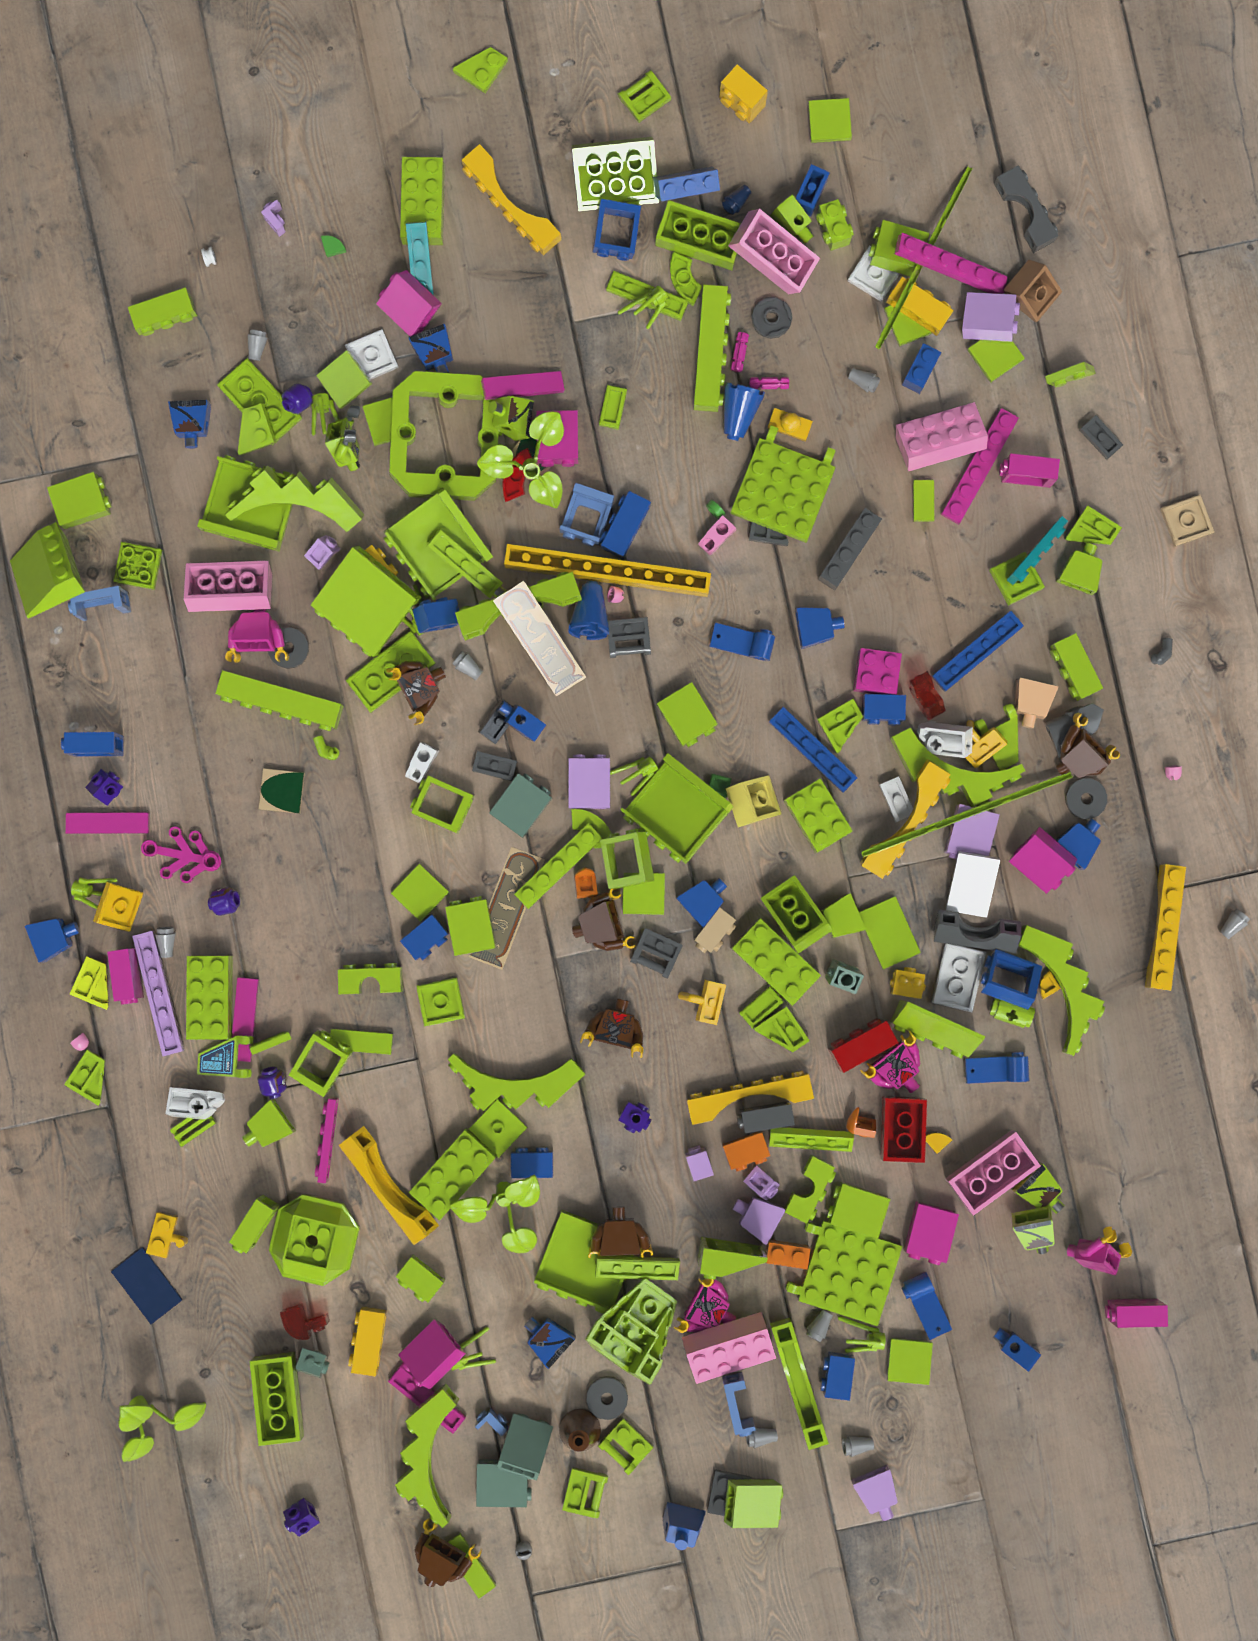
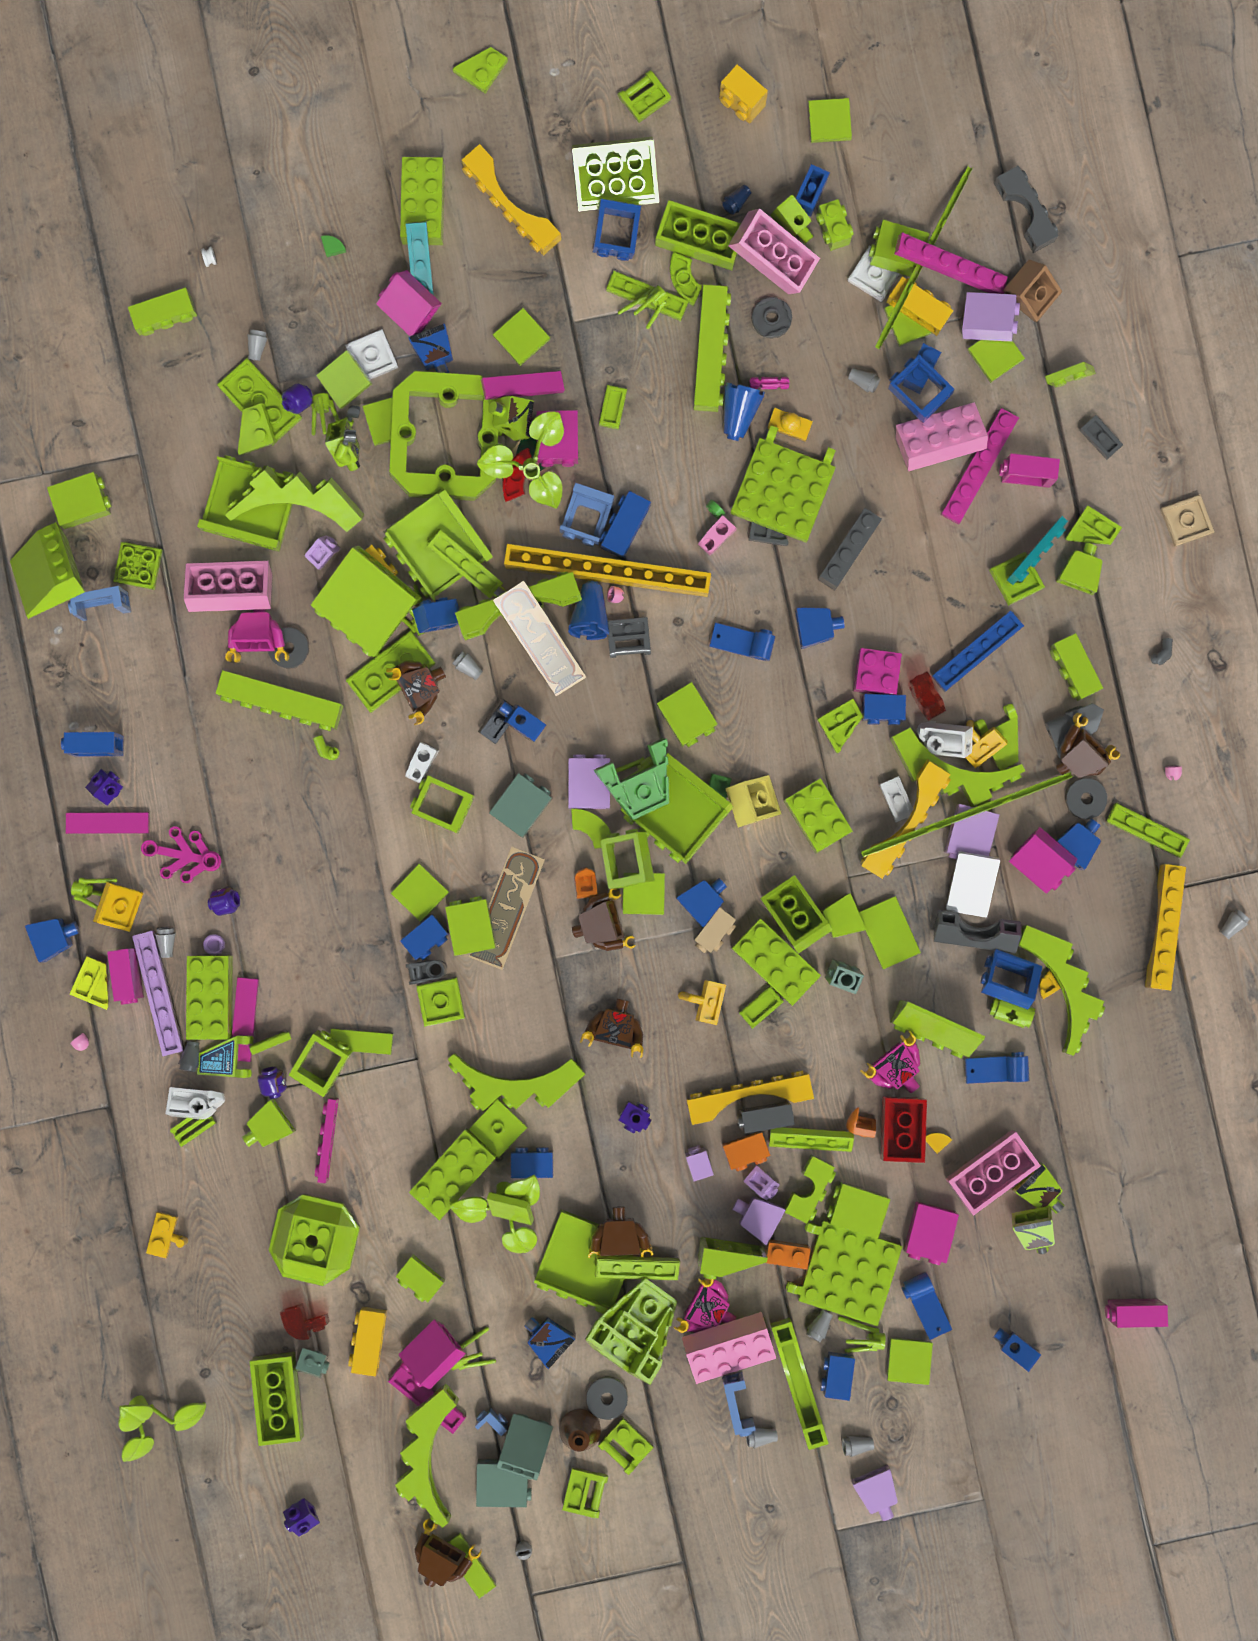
(88, 1077): lime wing -> none
(146, 1285): dark blue window -> none
(190, 420): blue torso -> none
(190, 1057): none -> dark grey cone
(214, 944): none -> lavender tile
(254, 1224): lime window -> none
(272, 218): lavender bracket -> none
(281, 791): dark green tile -> none
(351, 979): lime arch -> none
(410, 1216): yellow arch -> none
(422, 971): none -> dark grey piece
(494, 766): dark grey plate -> none
(510, 1208): none -> lime tile
(521, 337): none -> lime tile
(558, 866): lime plate -> none
(643, 790): none -> bright green wing
(659, 946): dark grey plate -> none
(682, 1525): blue torso -> none
(686, 183): brick -> none
(719, 1490): dark grey plate -> none
(739, 352): dark pink axle -> none
(753, 1503): lime brick -> none
(783, 1030): lime wing -> none
(813, 750): blue plate -> none
(862, 1044): red brick -> none
(907, 983): yellow head -> none
(923, 500): lime tile -> none
(946, 389): none -> blue window
(958, 977): white tile -> none
(1033, 700): light nougat torso -> none
(1099, 1254): dark pink torso -> none
(1147, 830): none -> lime tile

